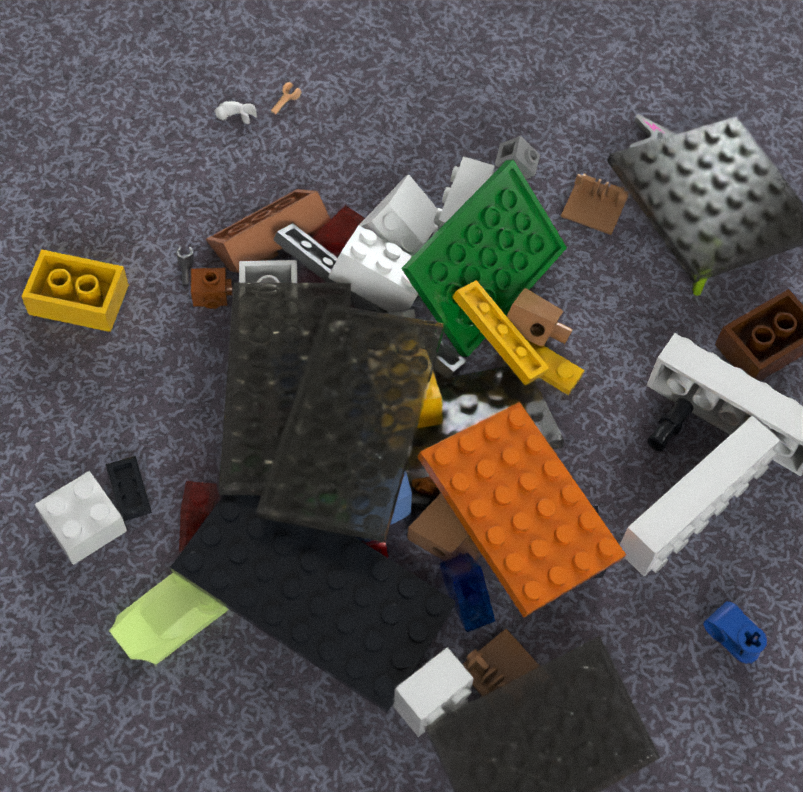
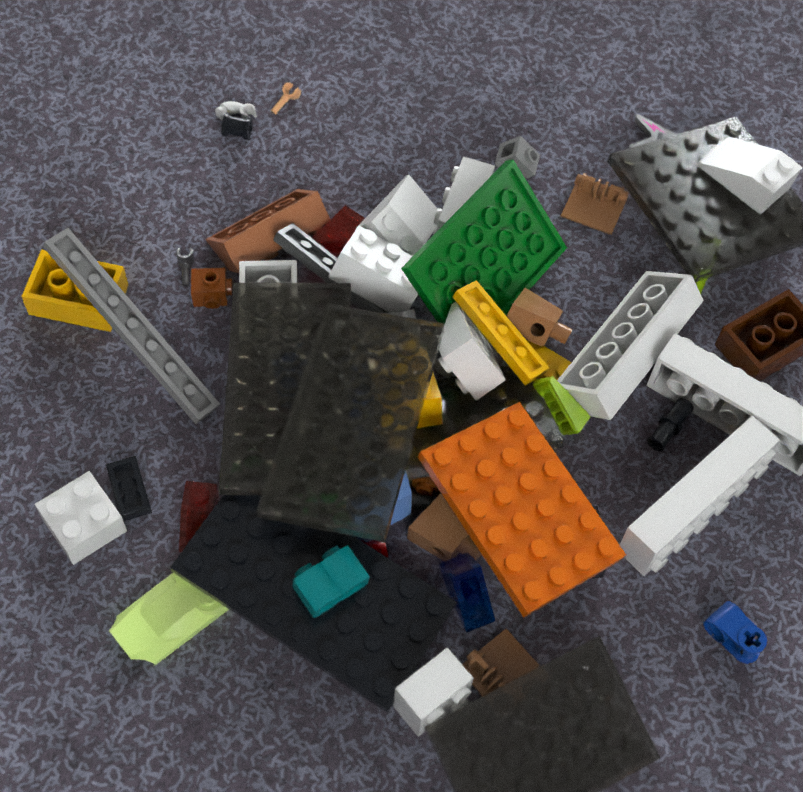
(131, 325): none -> light grey plate
(237, 126): none -> black bush
(329, 581): none -> teal brick
(468, 355): none -> white slope
(564, 408): none -> lime slope
(630, 342): none -> white brick
(751, 171): none -> white slope

